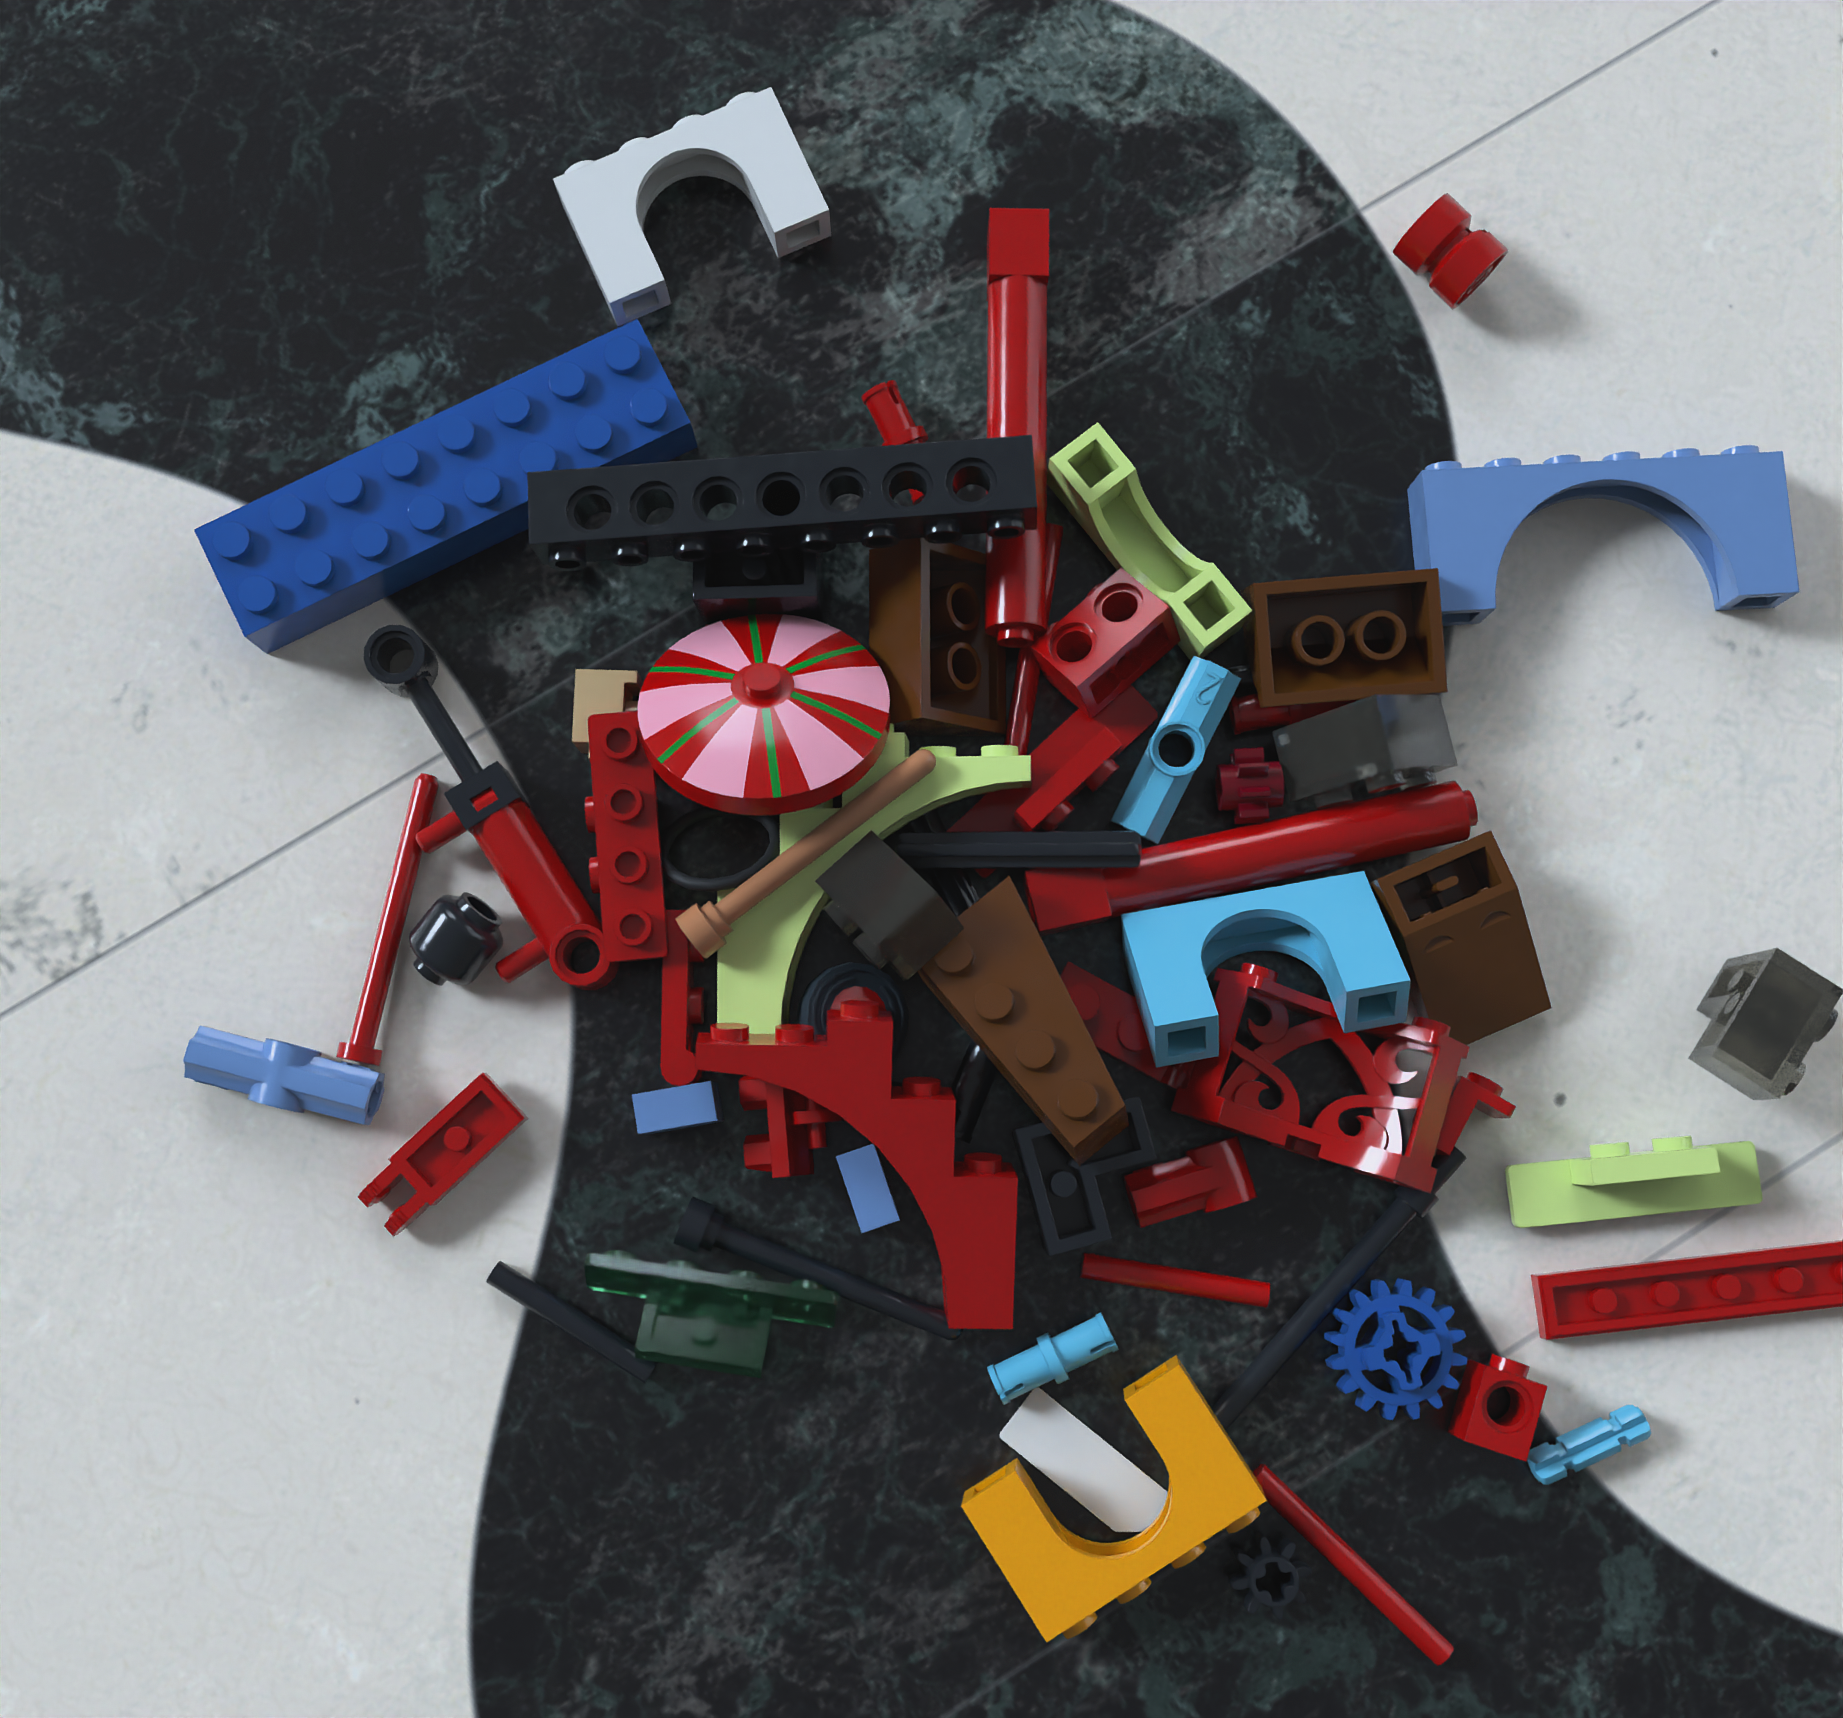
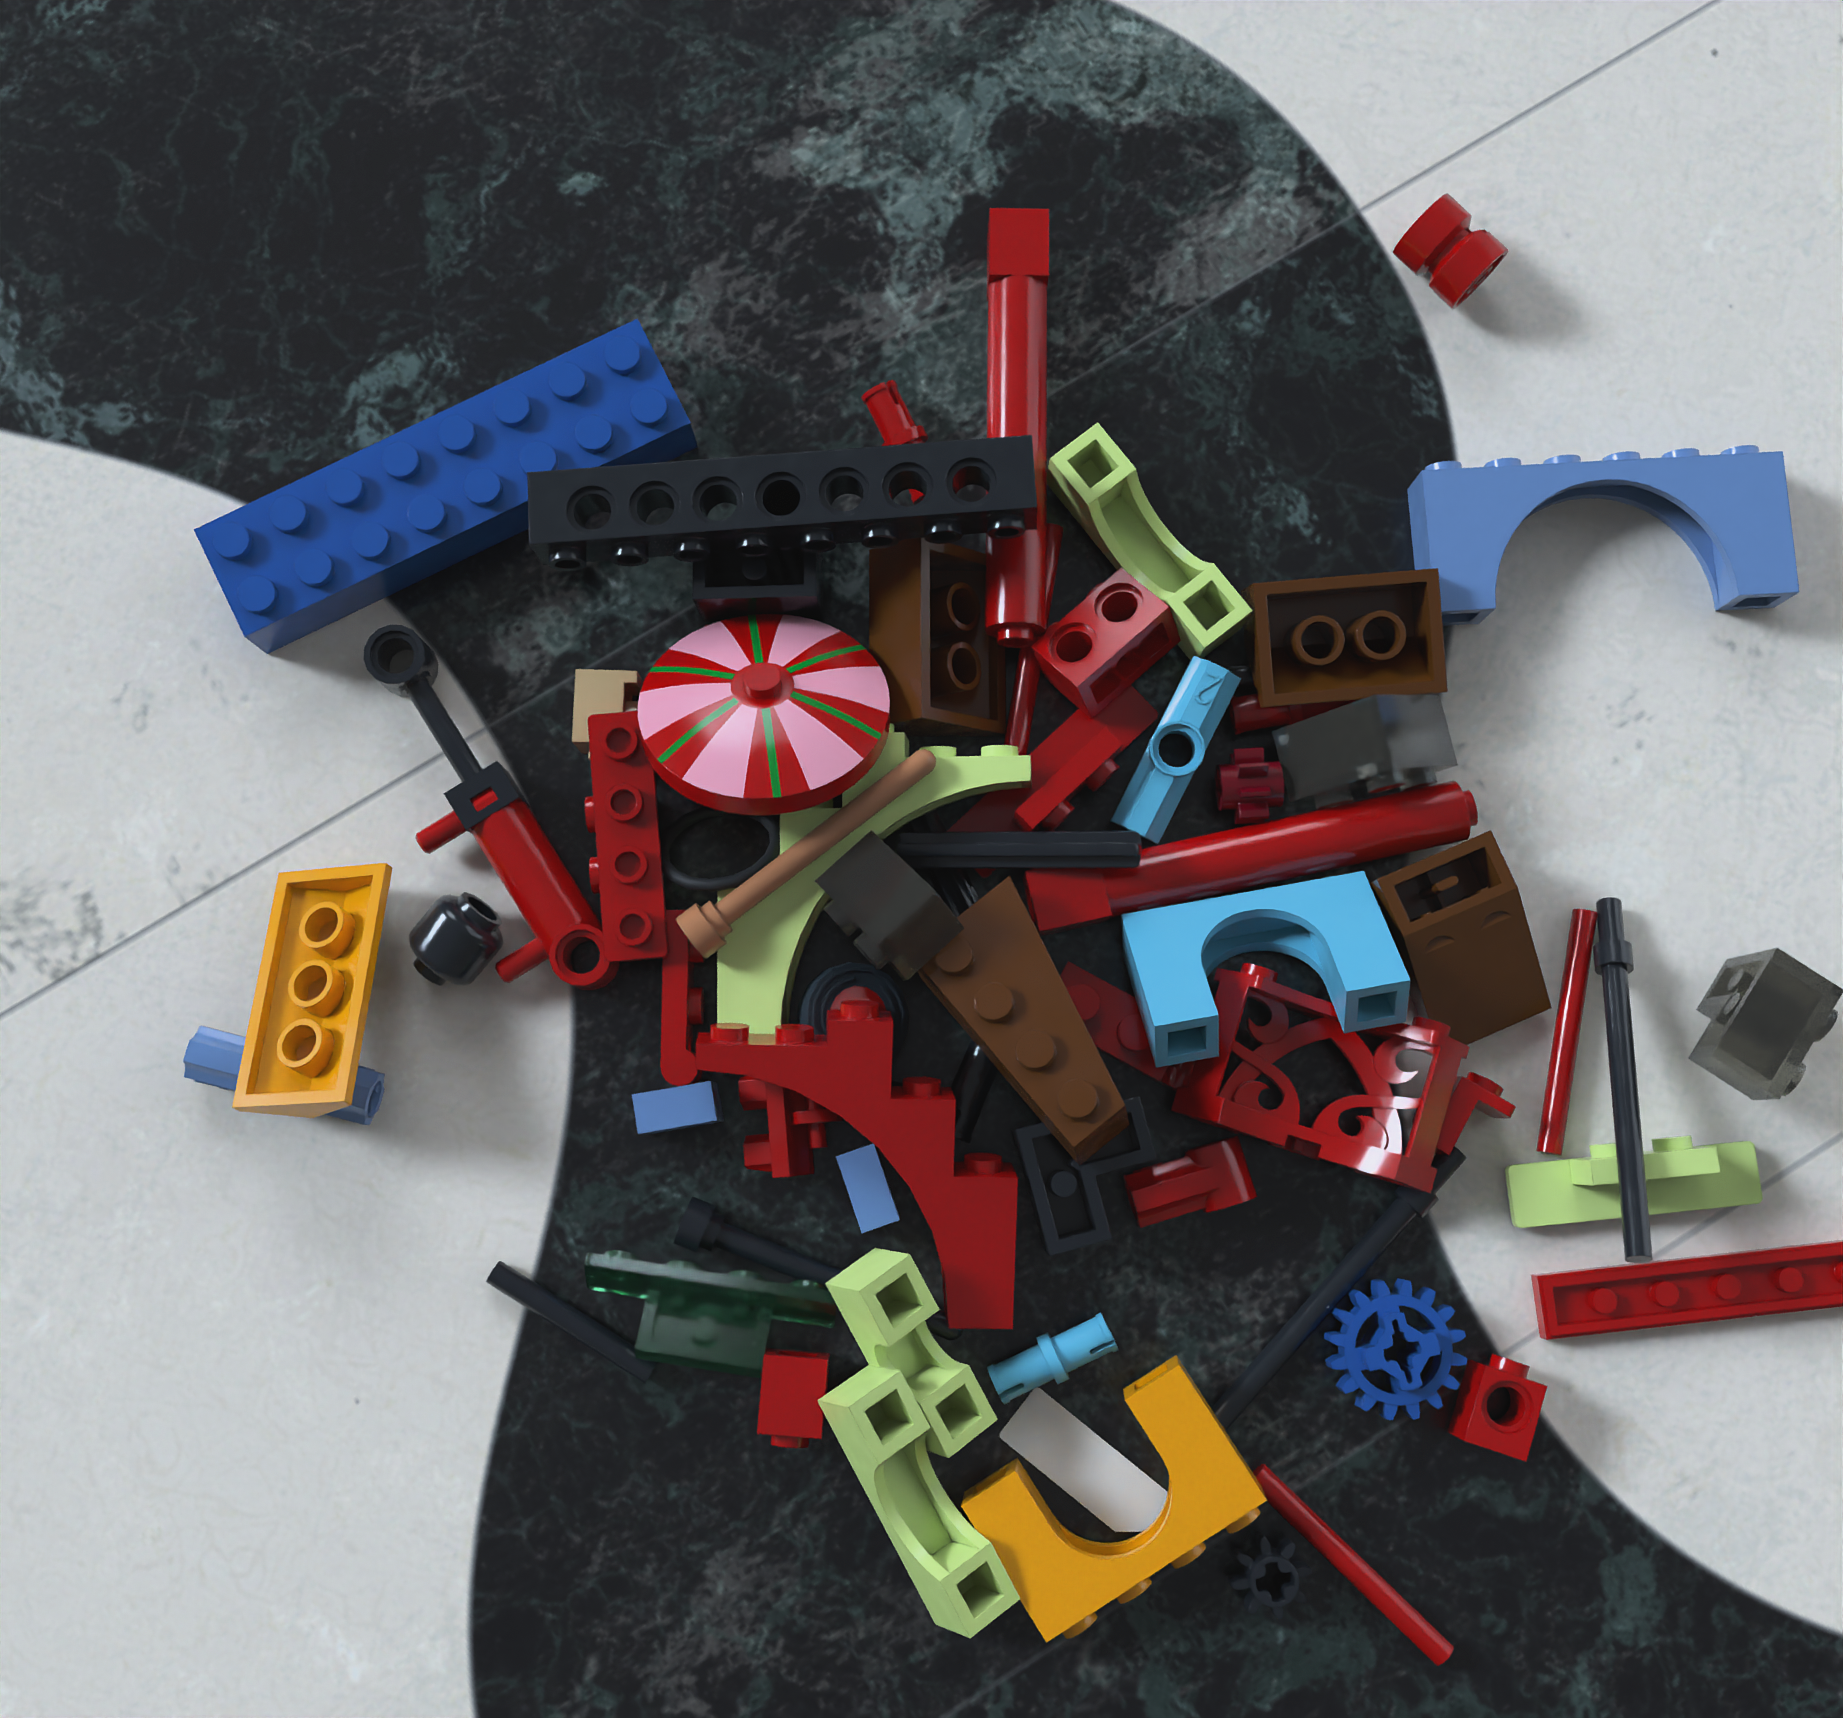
(313, 991): none -> light orange slope
(390, 927): red bar -> none
(446, 1149): red hinge -> none
(738, 143): white arch -> none
(789, 1396): none -> red brick
(887, 1313): none -> yellowish green arch
(942, 1552): none -> yellowish green arch
(1175, 1280): red bar -> none
(1567, 1032): none -> red bar
(1588, 1444): medium azure axle -> none
(1614, 962): none -> black bar

